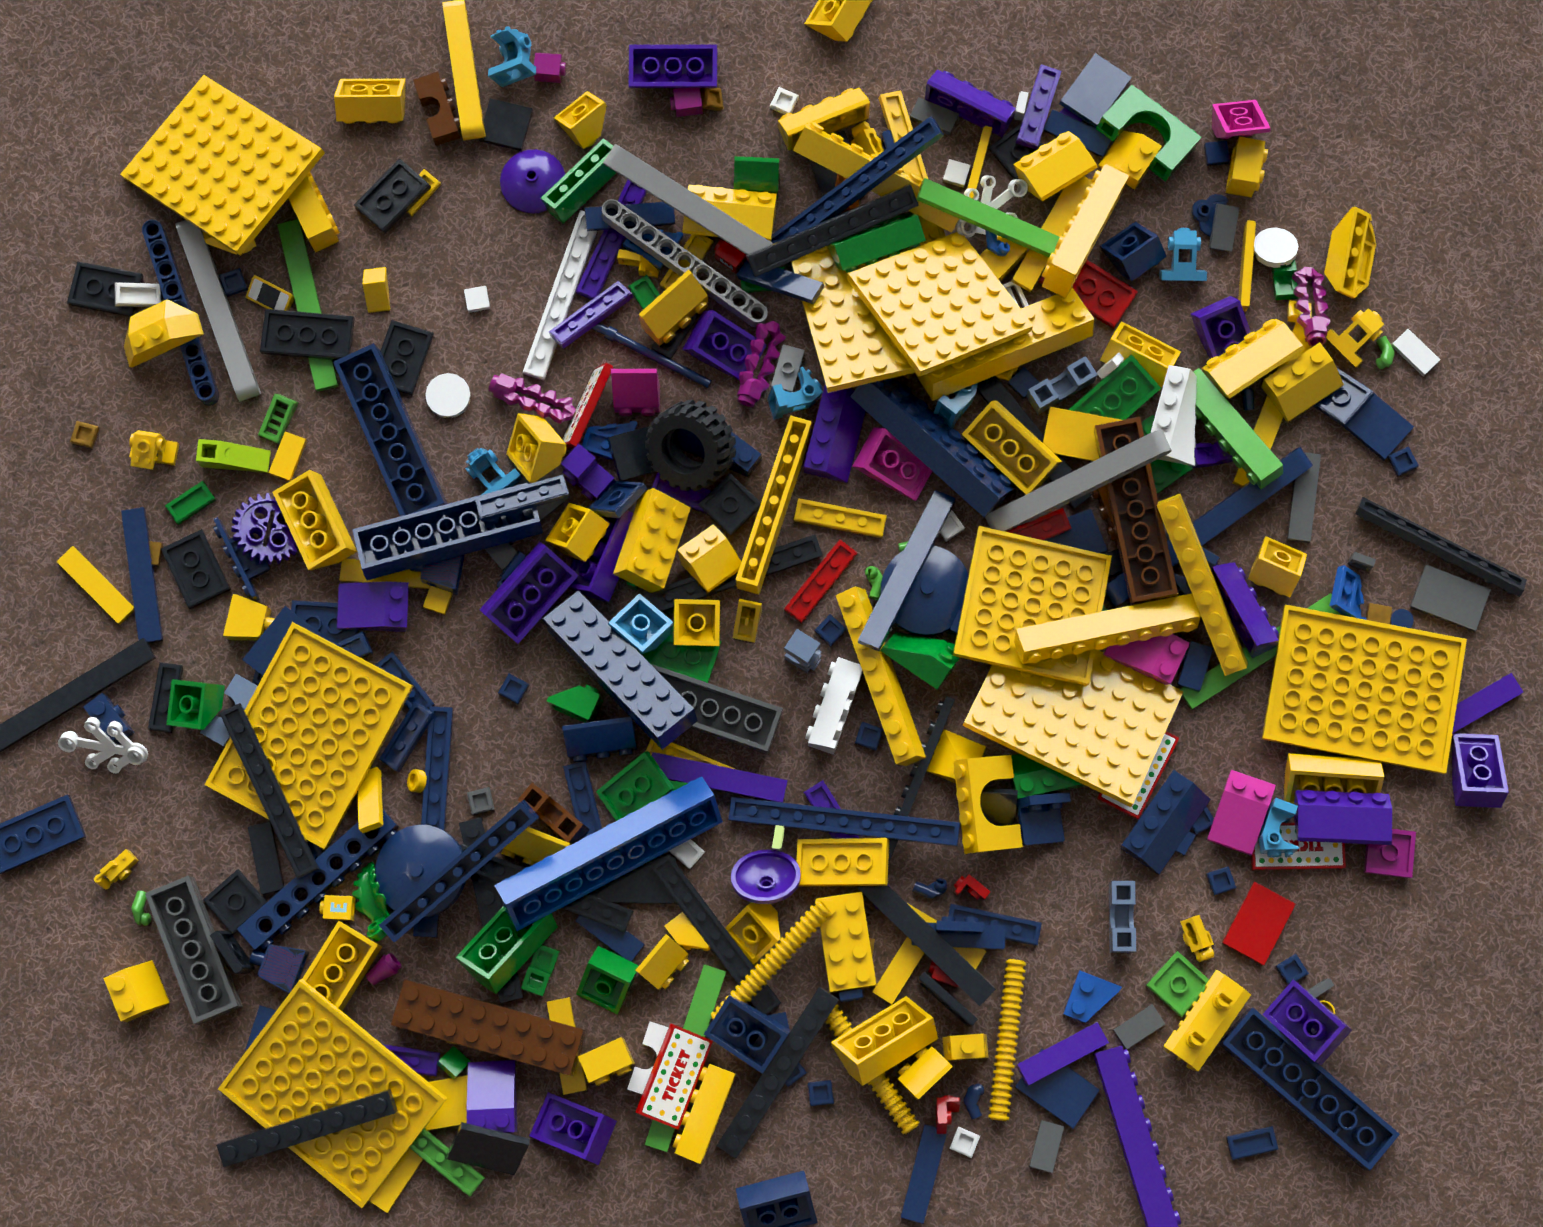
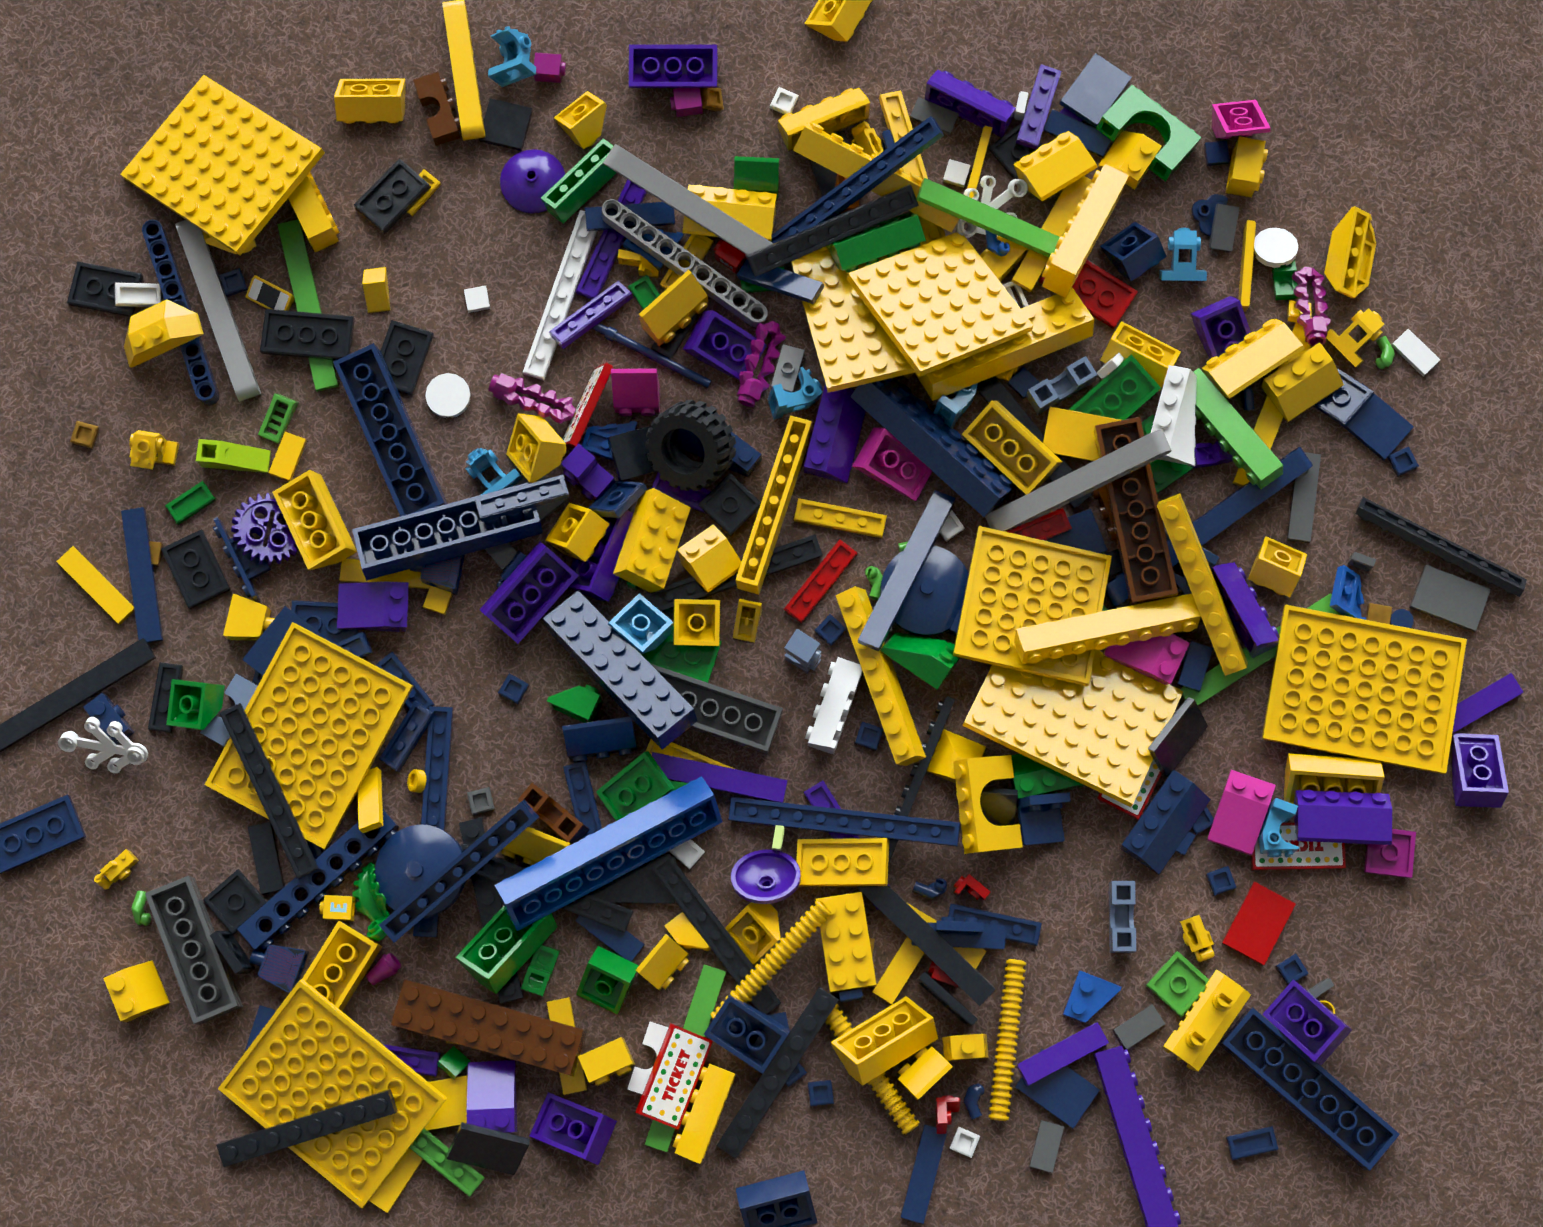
(1178, 737): none -> black tile

